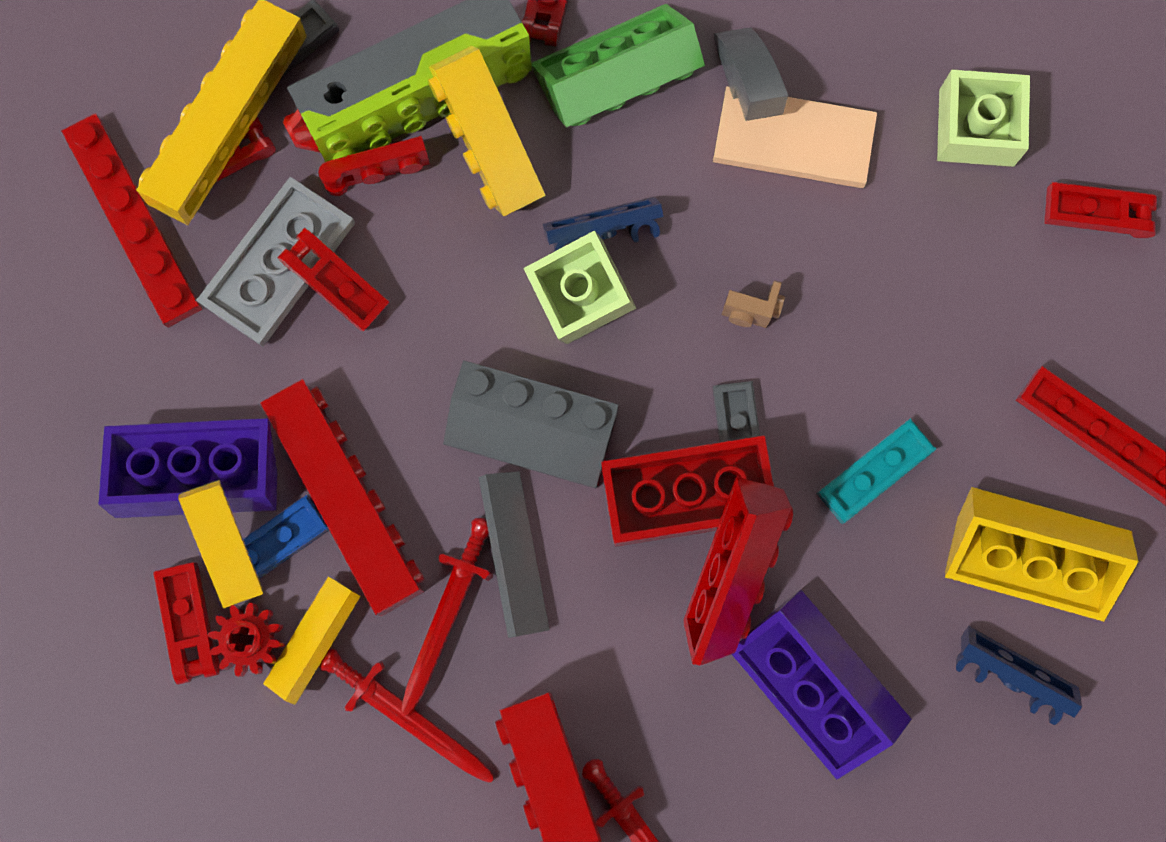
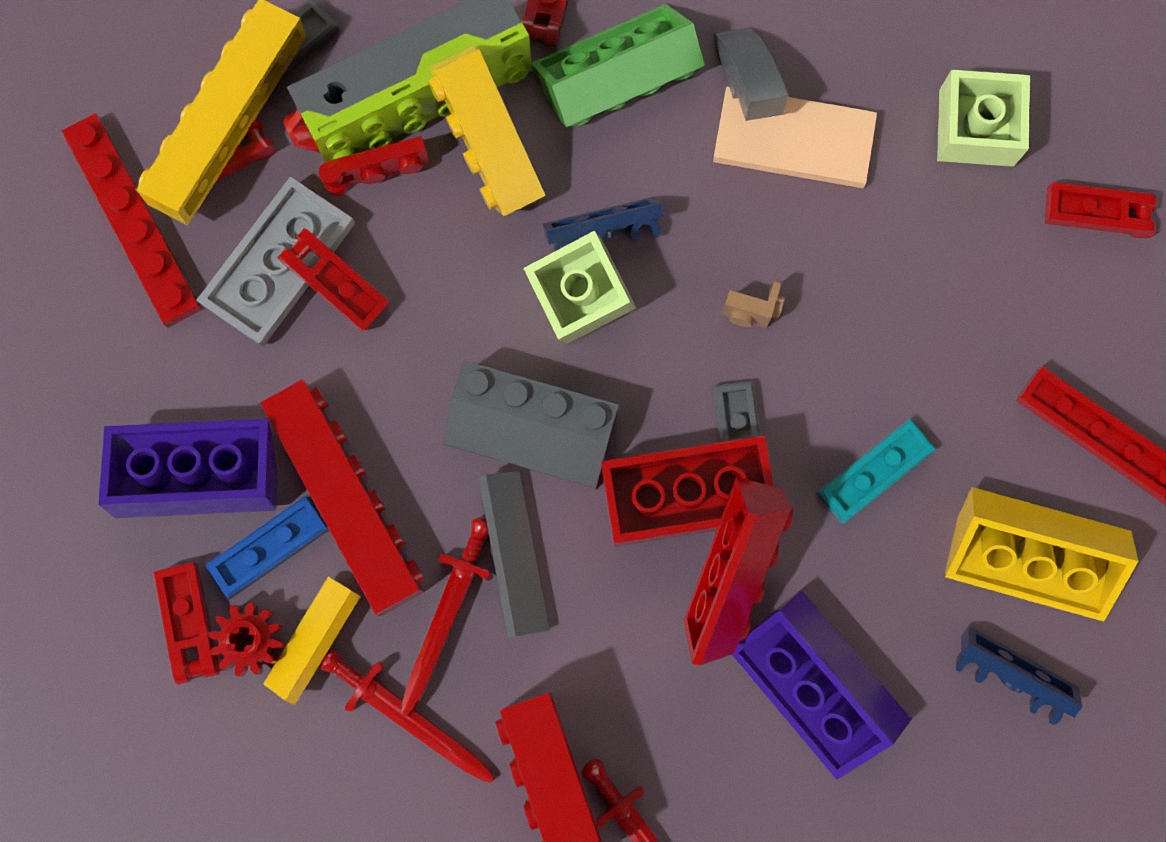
(220, 543): yellow tile -> none

